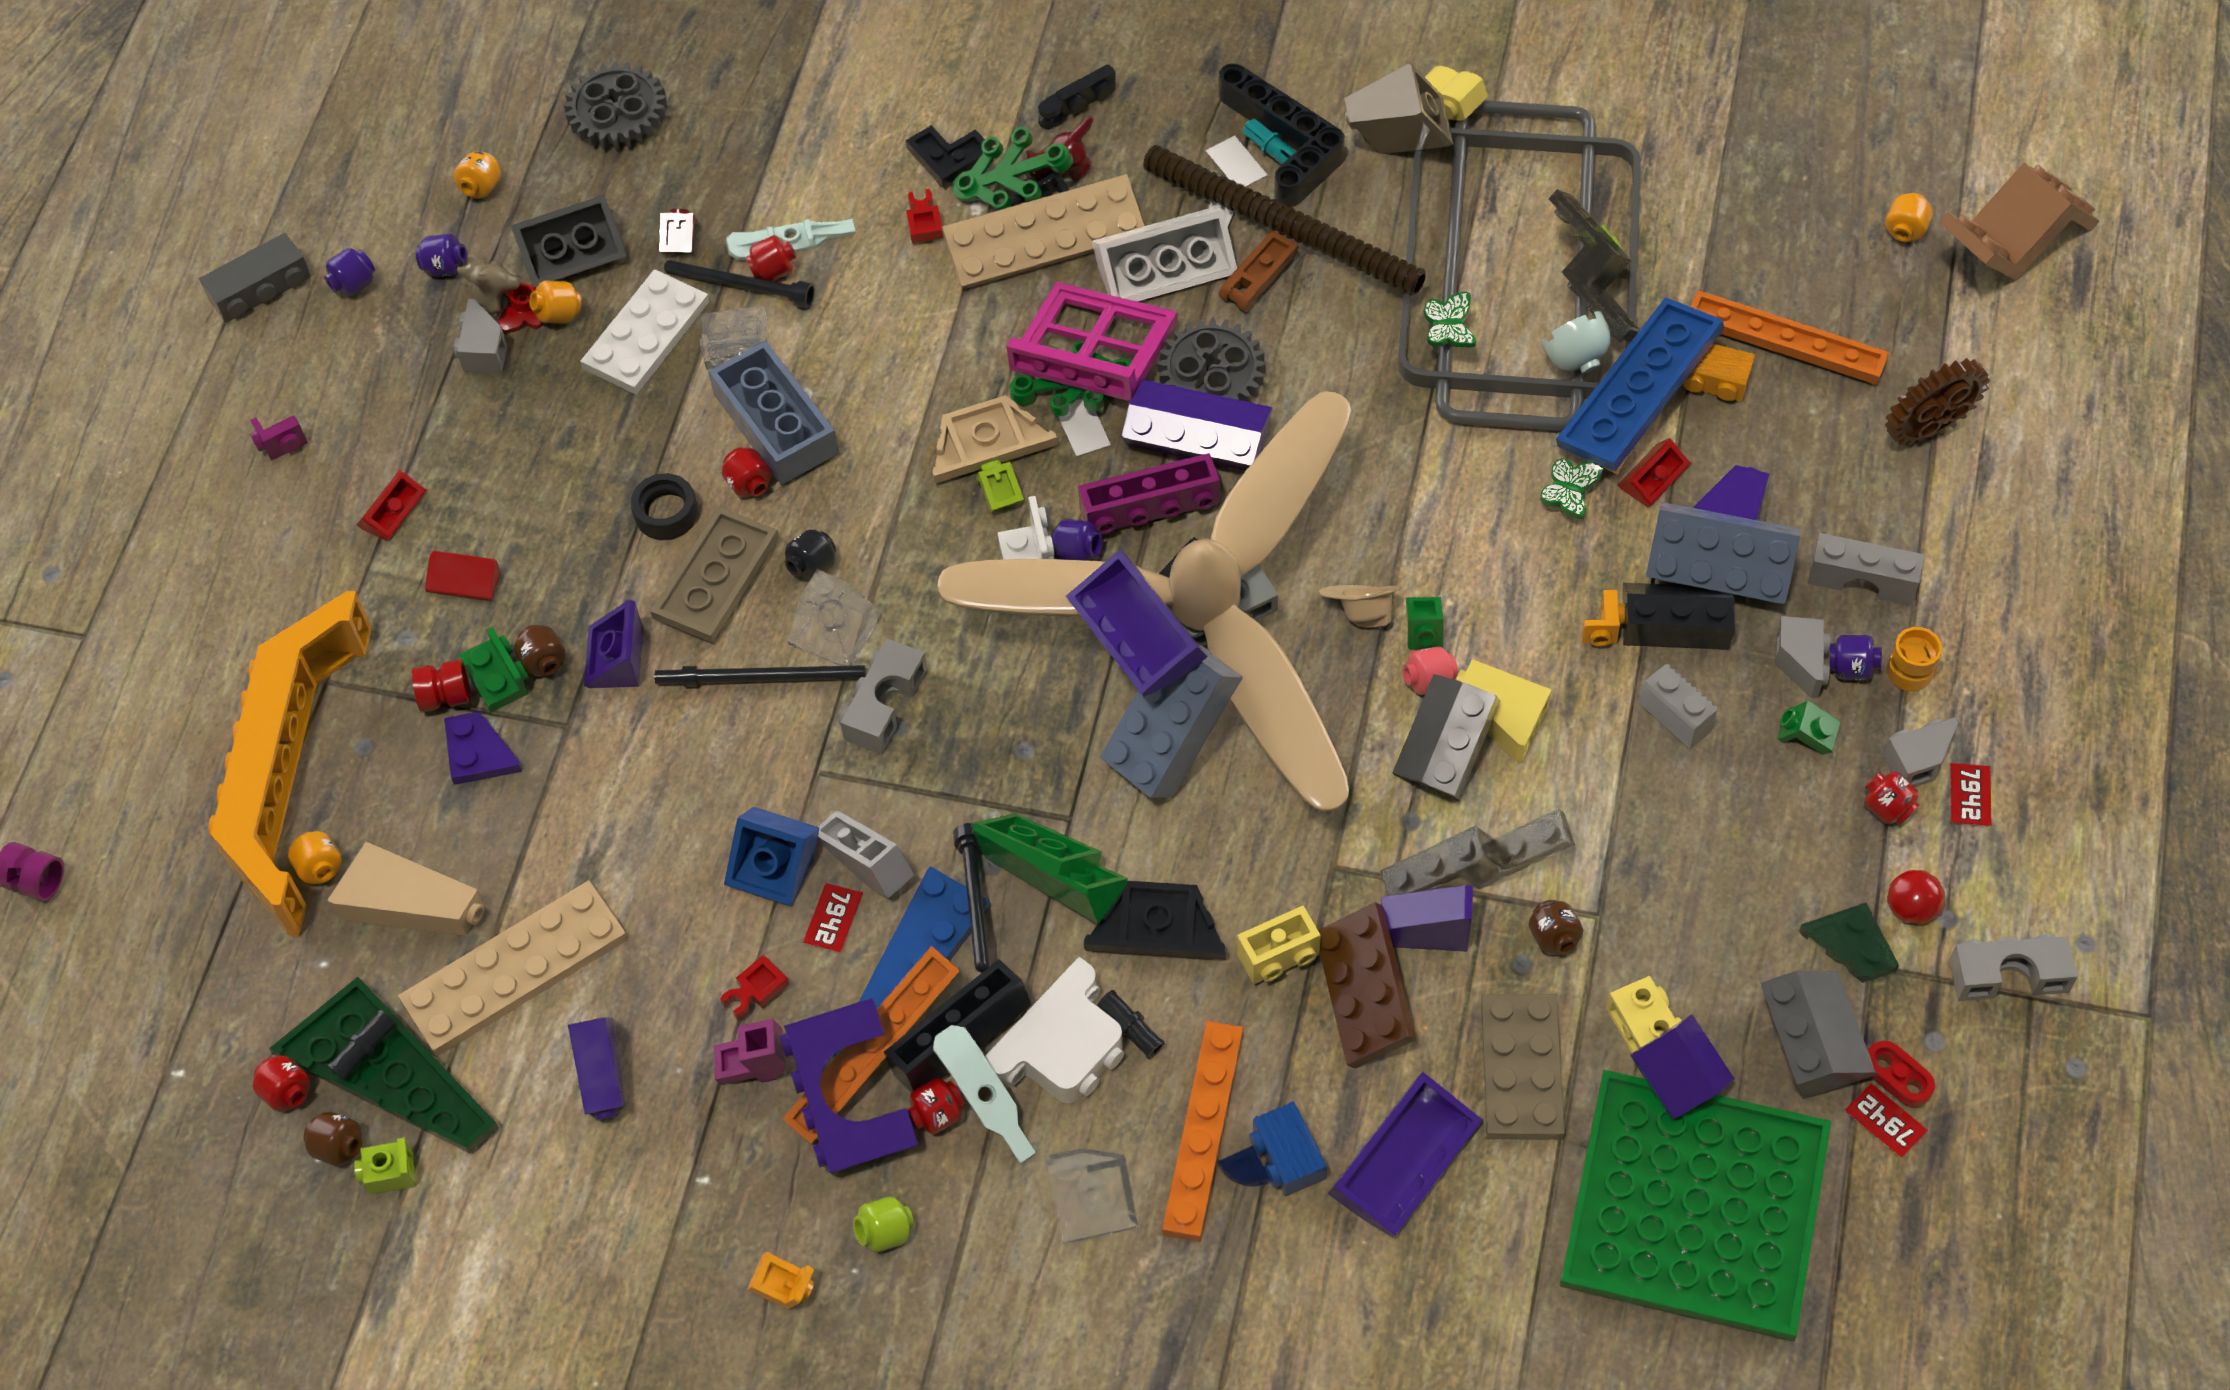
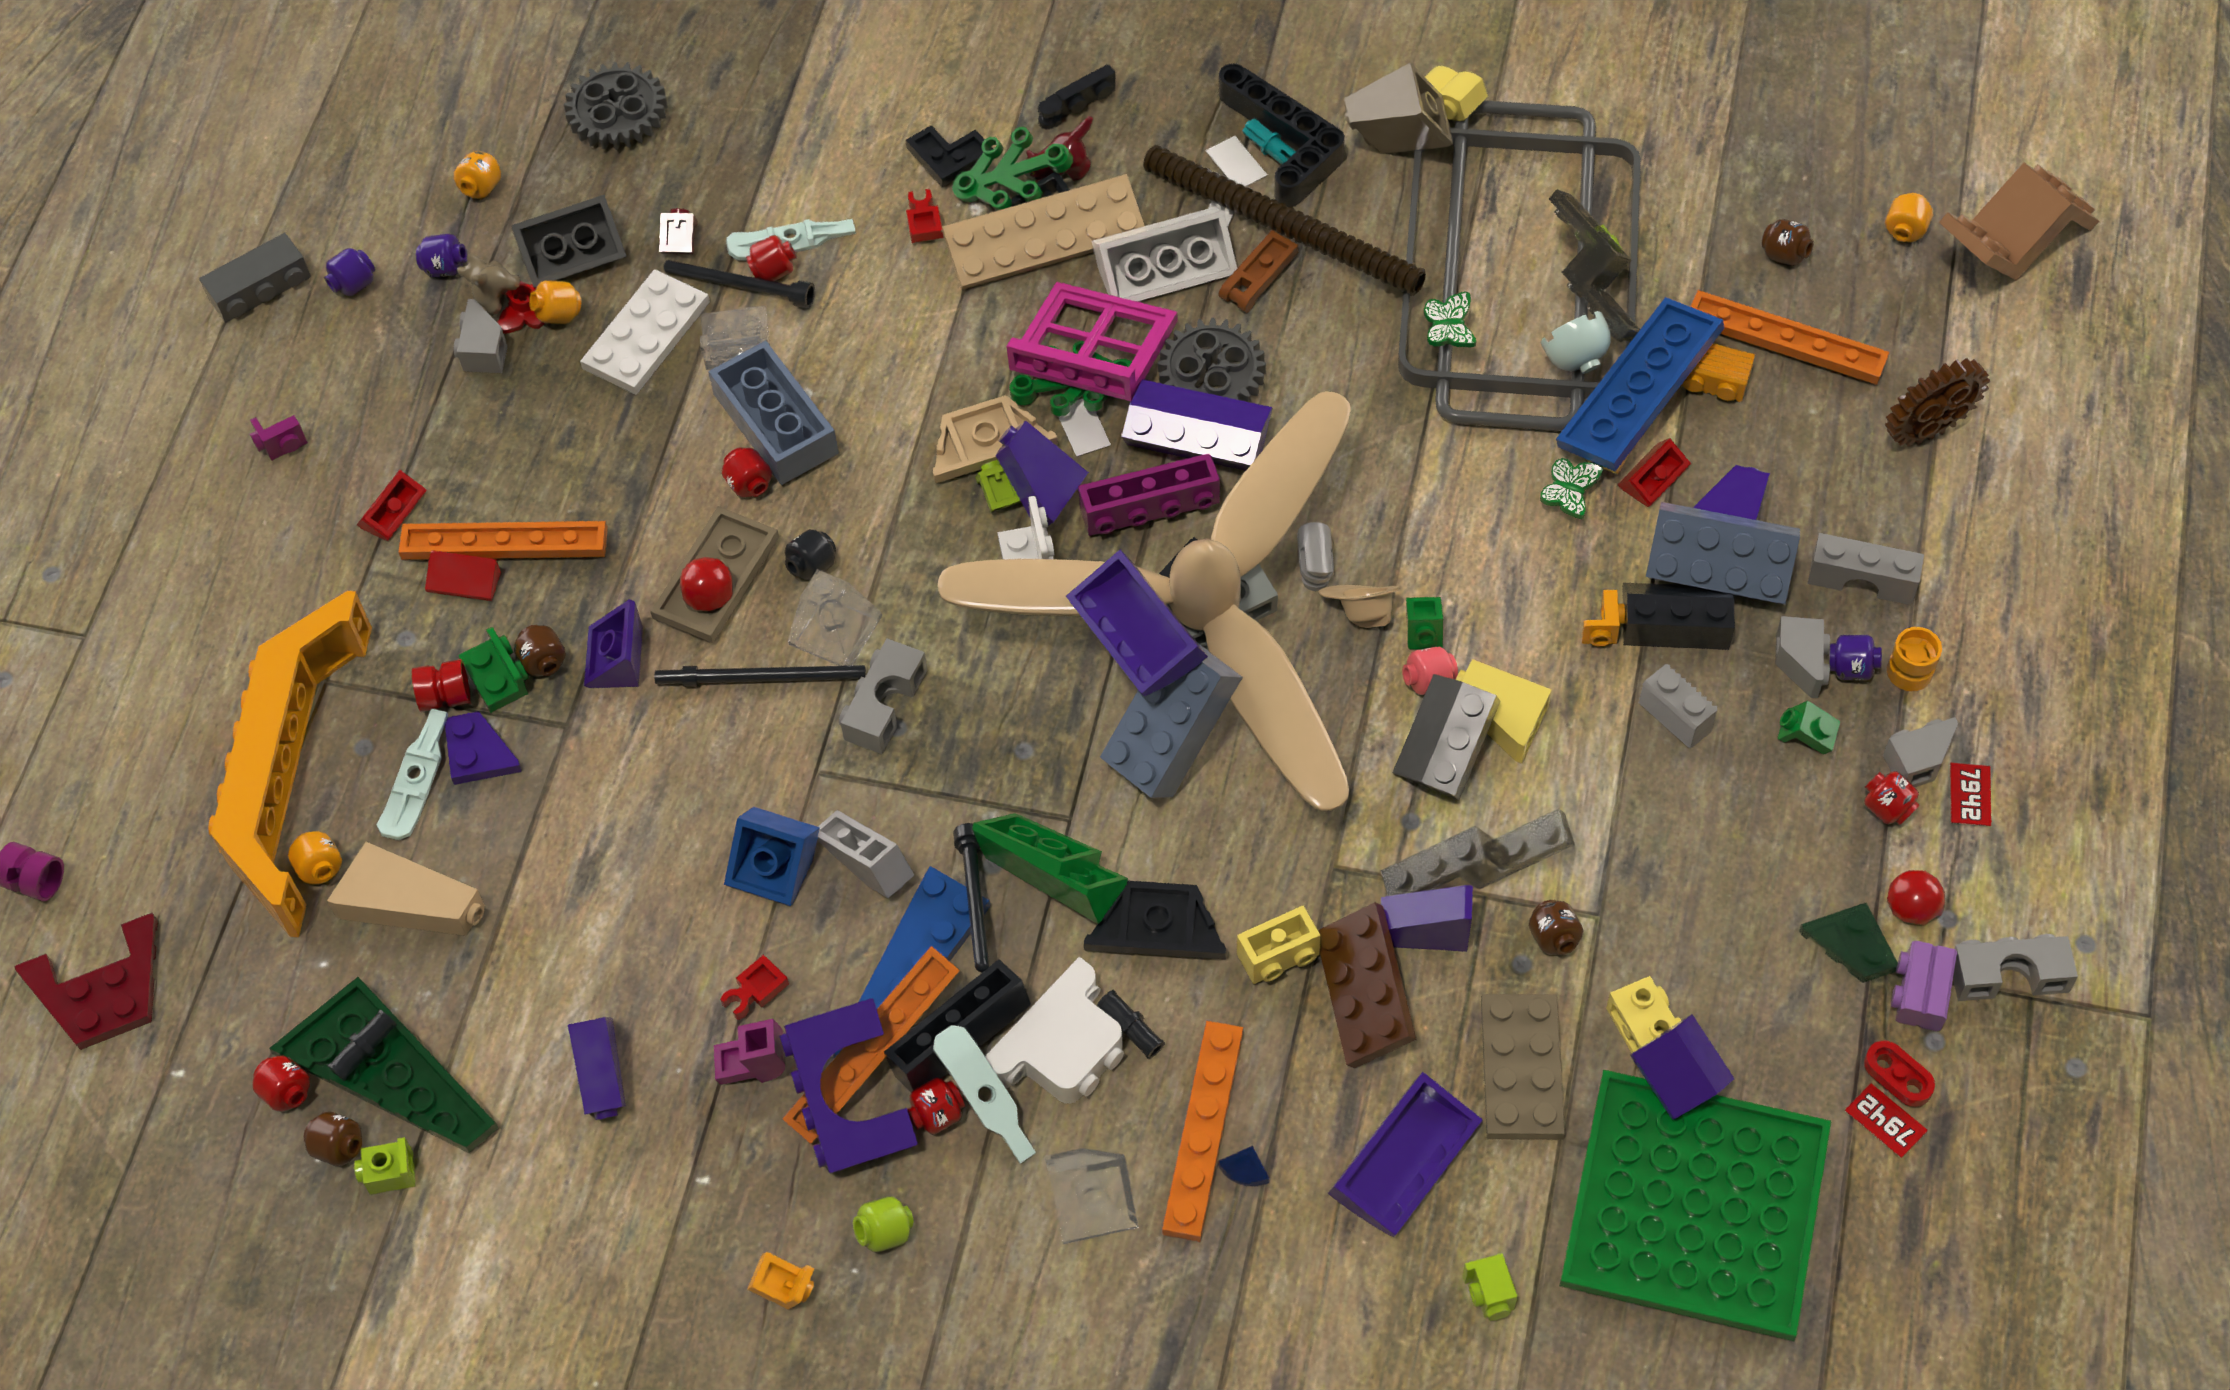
(105, 999): none -> dark red wing
(410, 794): none -> light aqua piece
(505, 539): none -> orange plate
(512, 967): tan plate -> none
(660, 485): black tyre -> none
(706, 584): none -> red hair
(832, 917): red sticker -> none
(1039, 469): none -> dark purple slope
(1076, 540): dark purple head -> none
(1288, 1149): blue brick -> none
(1315, 555): none -> light grey arm
(1491, 1286): none -> lime brick
(1787, 242): none -> reddish brown head
(1818, 1030): dark grey slope -> none
(1924, 985): none -> medium lavender brick

